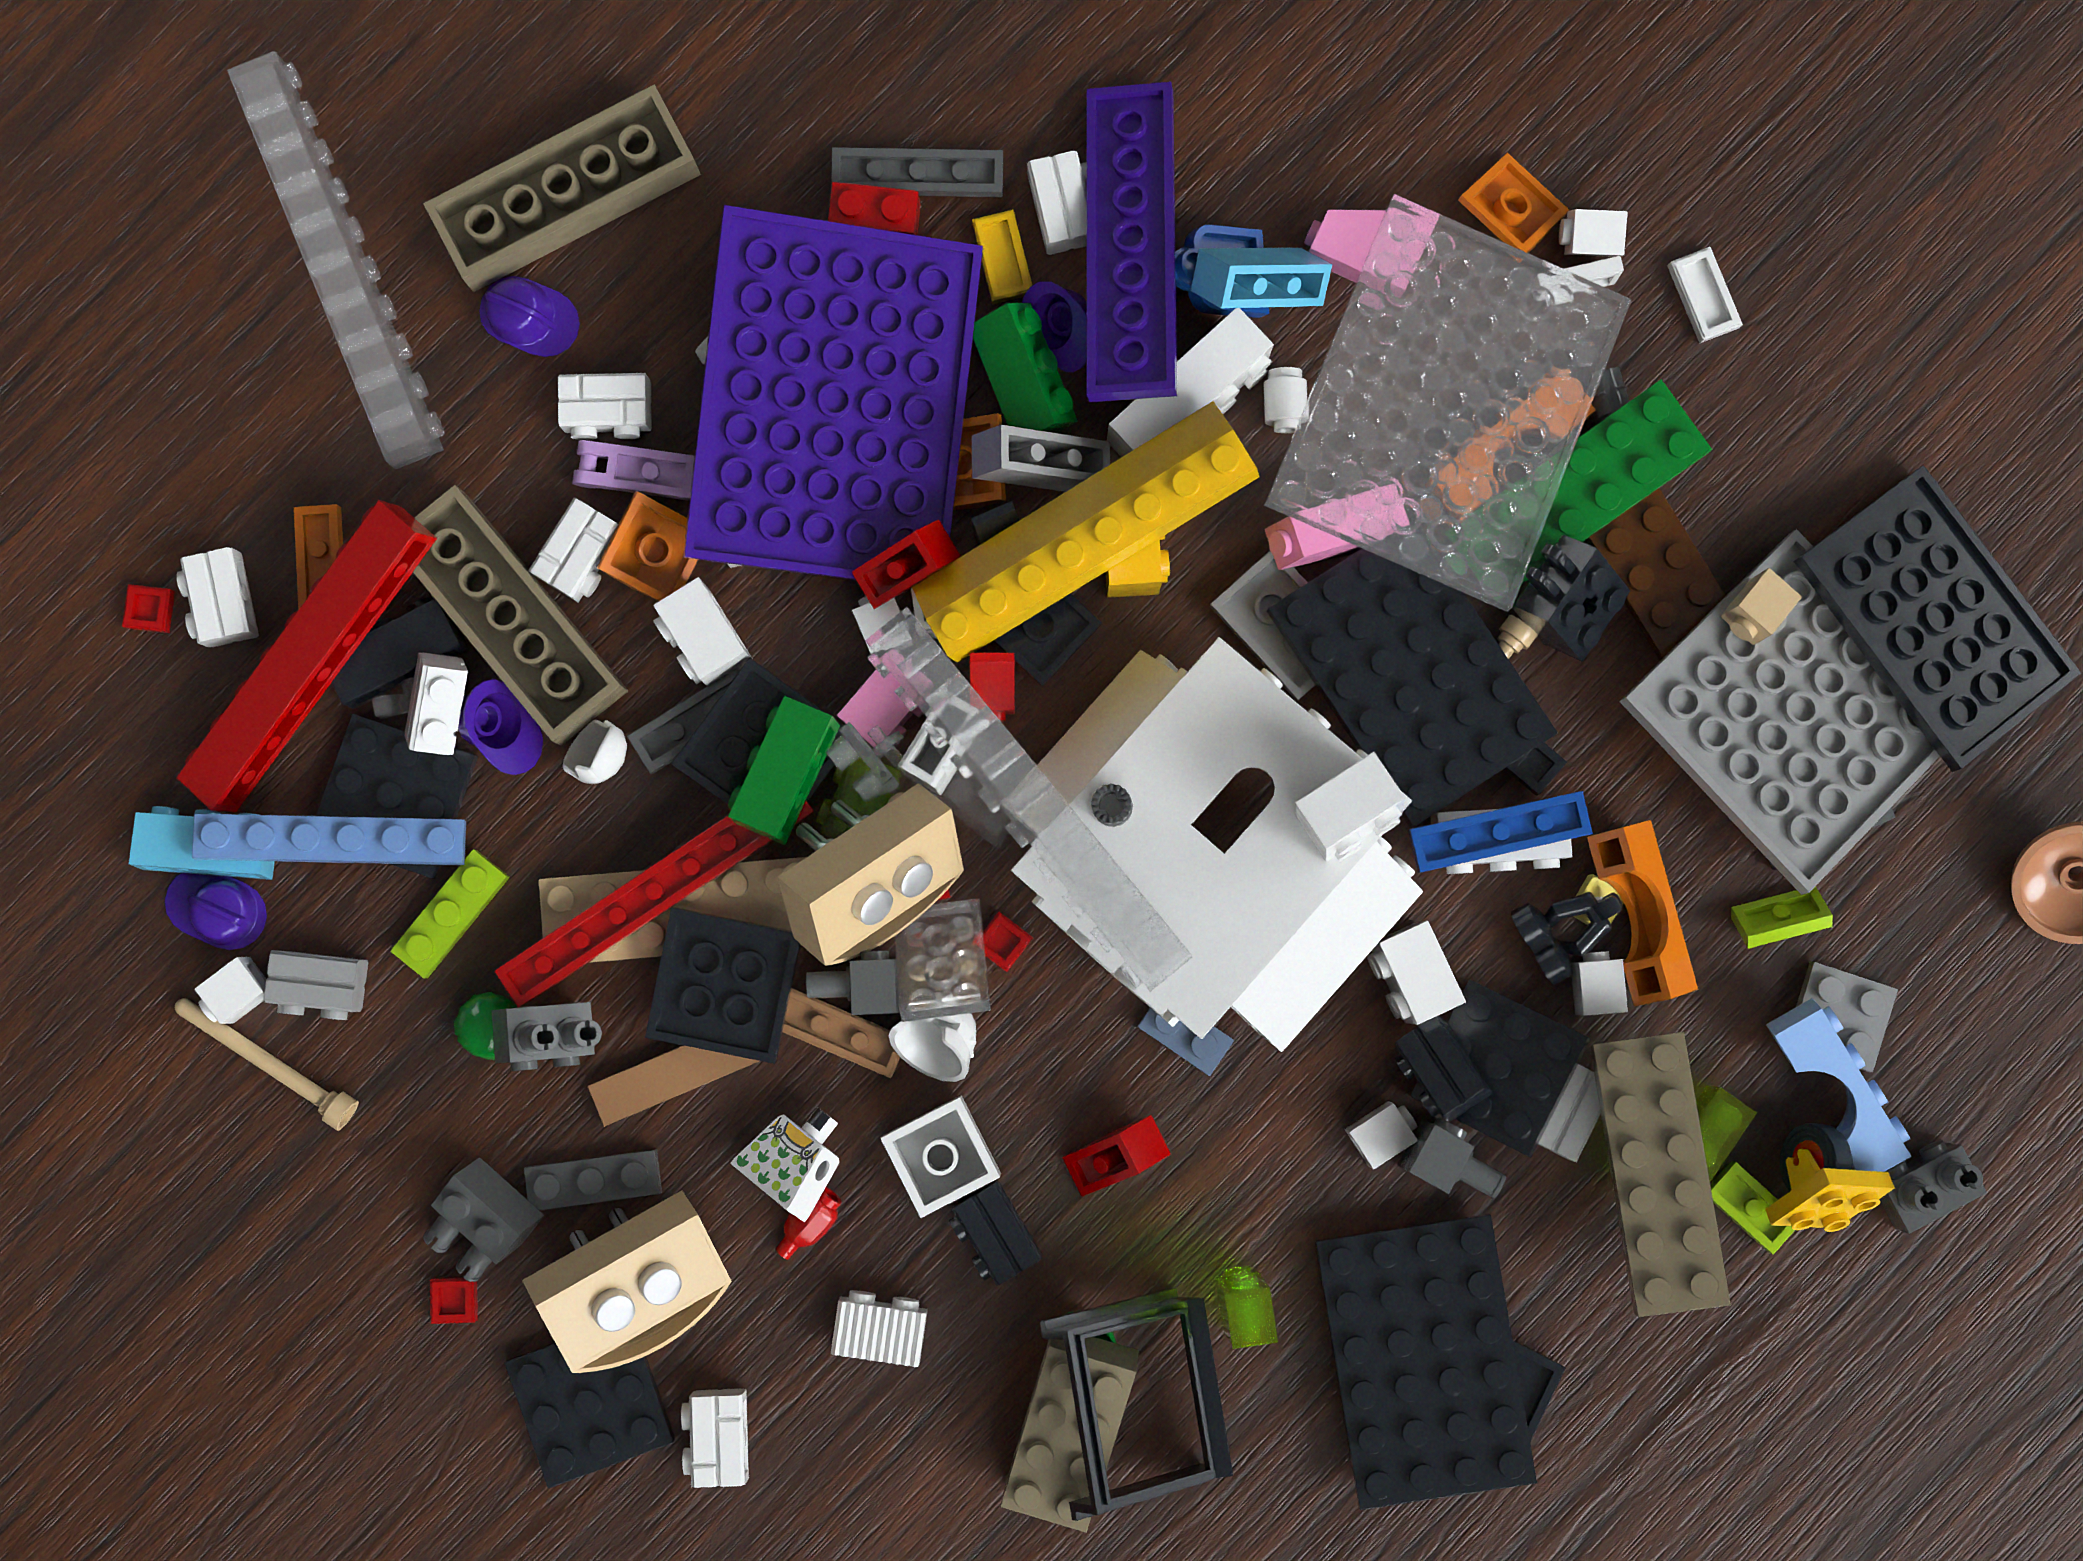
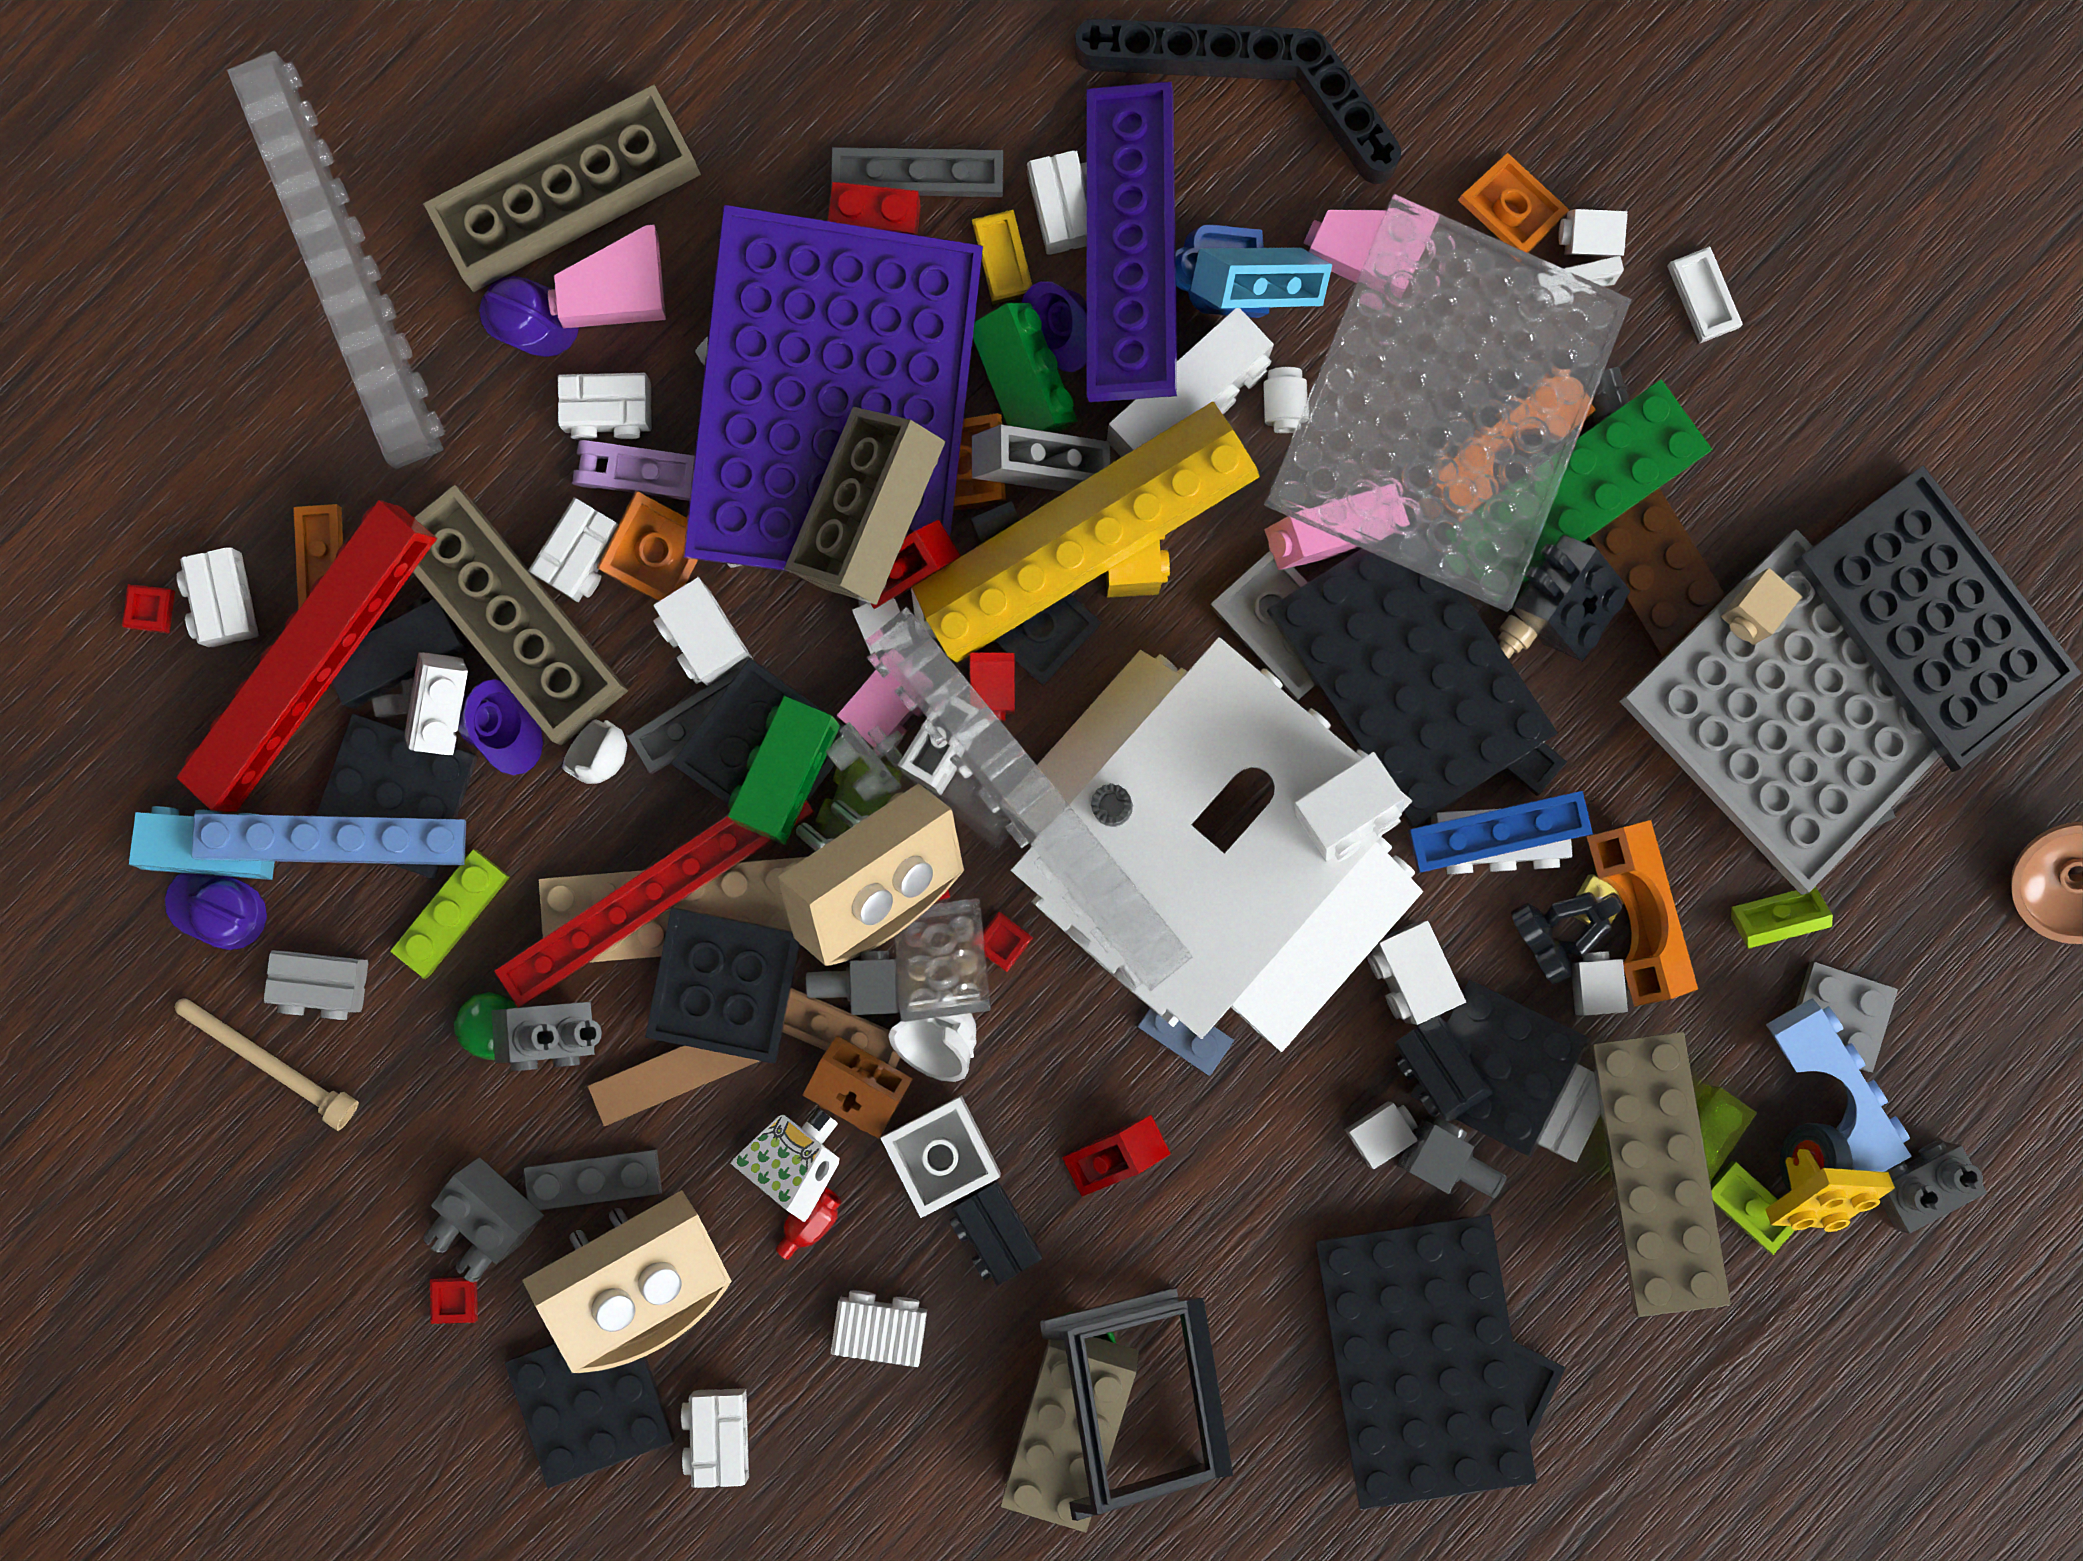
(232, 991): white brick -> none
(612, 284): none -> bright pink slope
(857, 1087): none -> dark orange brick
(865, 504): none -> dark tan brick
(1245, 64): none -> black beam
(1246, 1308): clear neon green brick -> none

